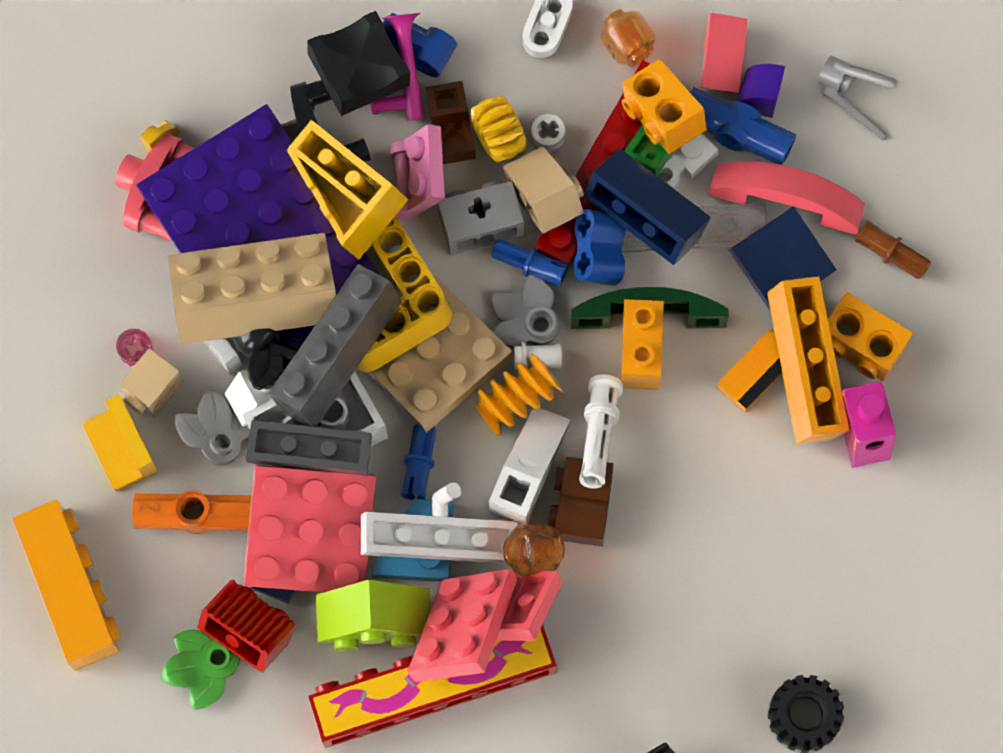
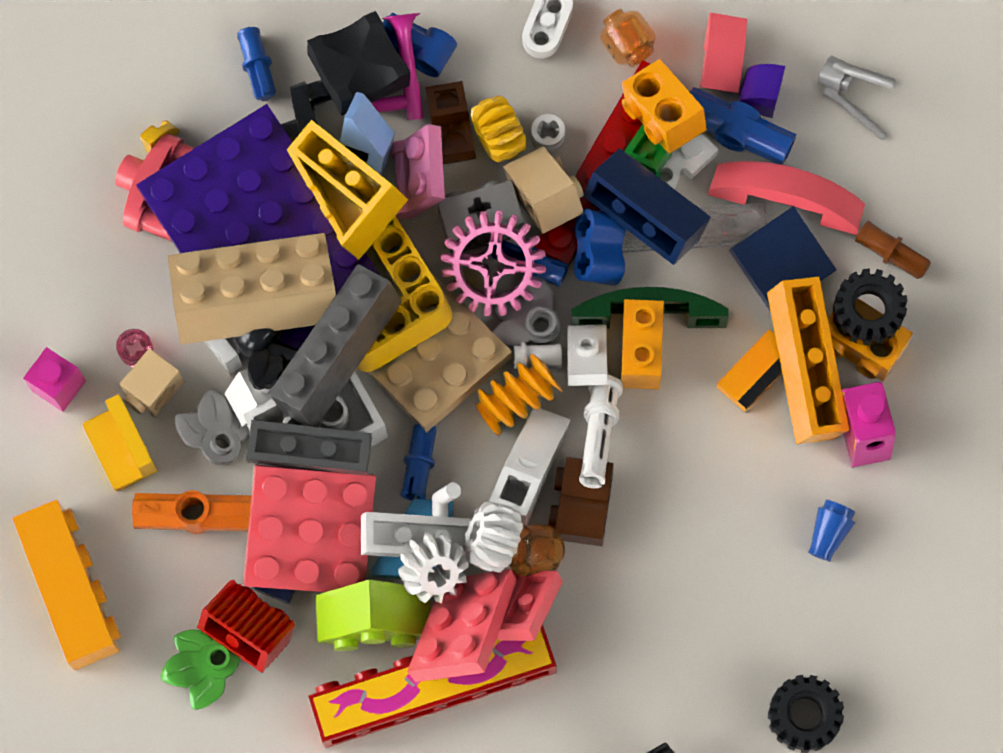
(54, 379): none -> dark pink brick
(256, 63): none -> blue axle
(367, 132): none -> light blue slope
(430, 582): none -> white gear
(493, 537): none -> white gear
(511, 264): none -> bright pink gear
(587, 355): none -> white plate
(830, 529): none -> blue cone
(876, 285): none -> black tyre

